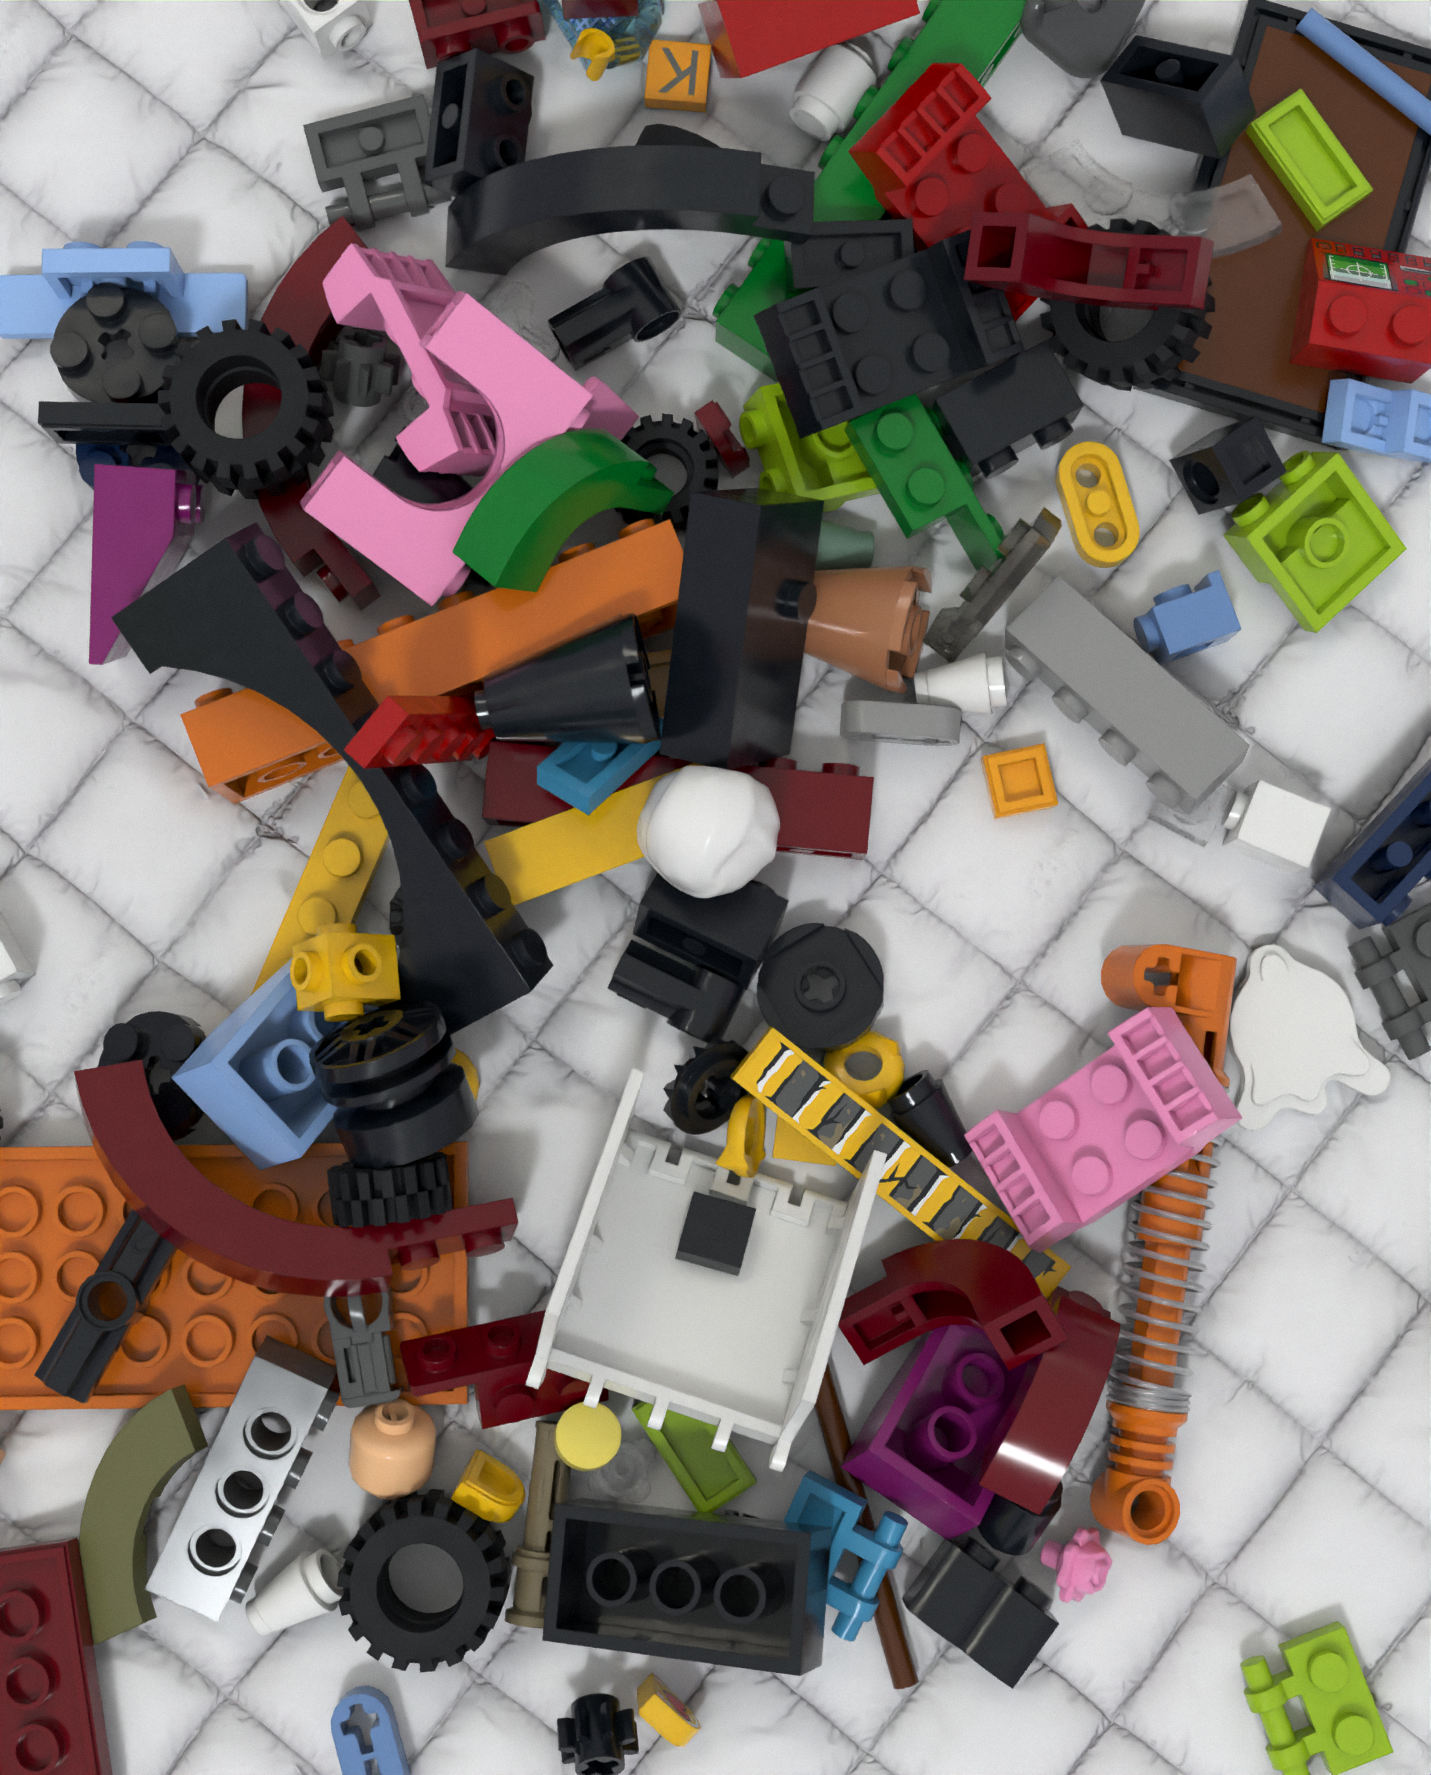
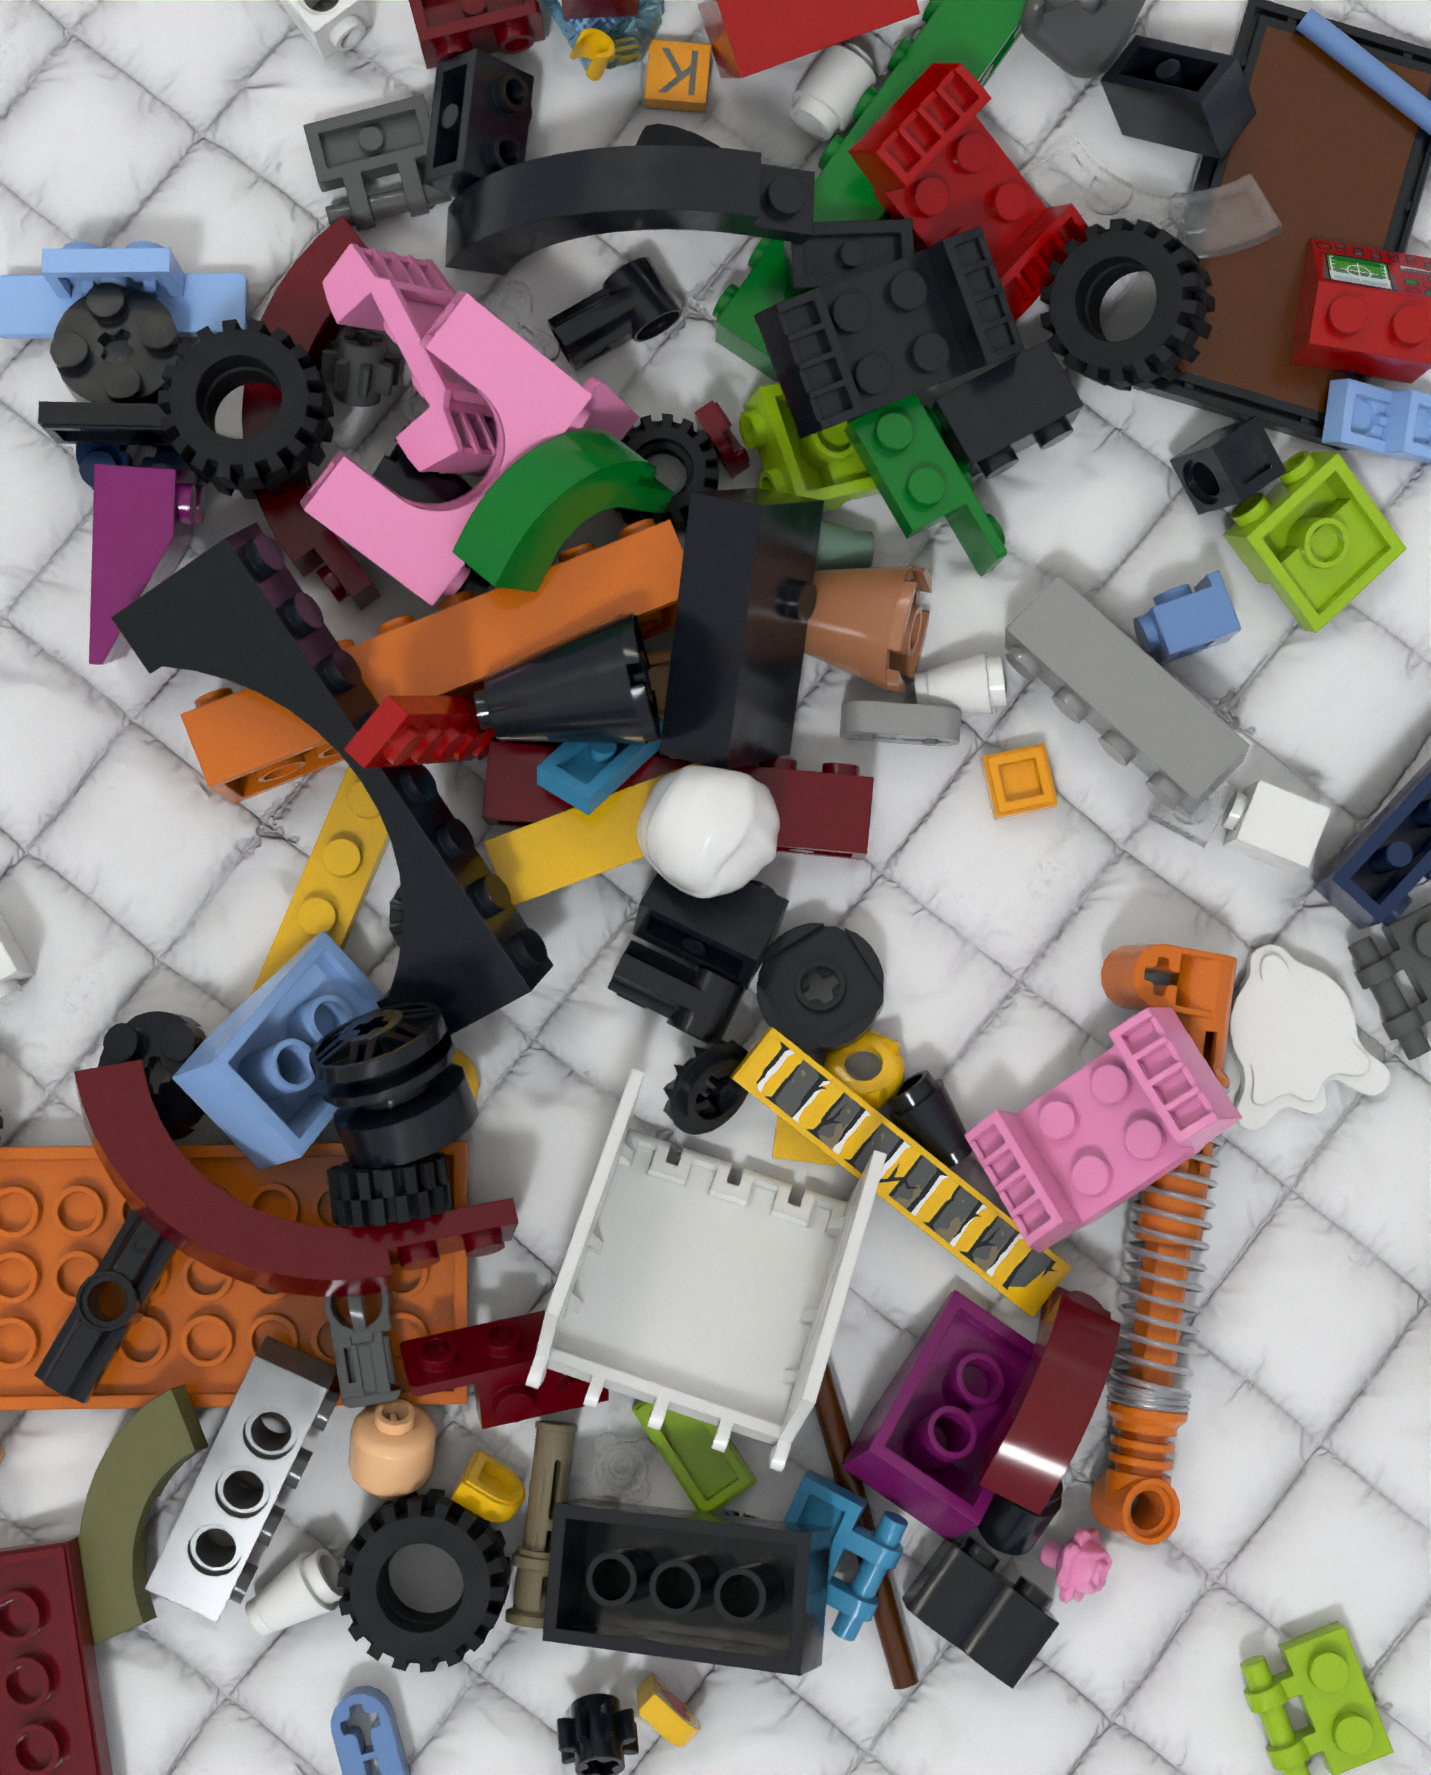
(345, 972): yellow brick -> none
(587, 1437): light yellow tile -> none
(715, 1233): black tile -> none
(745, 1138): yellow piece -> none
(948, 1286): dark red arch -> none
(989, 590): clear smoke hinge -> none
(1086, 265): dark red arch -> none
(1101, 506): yellow plate -> none
(1308, 160): lime tile -> none

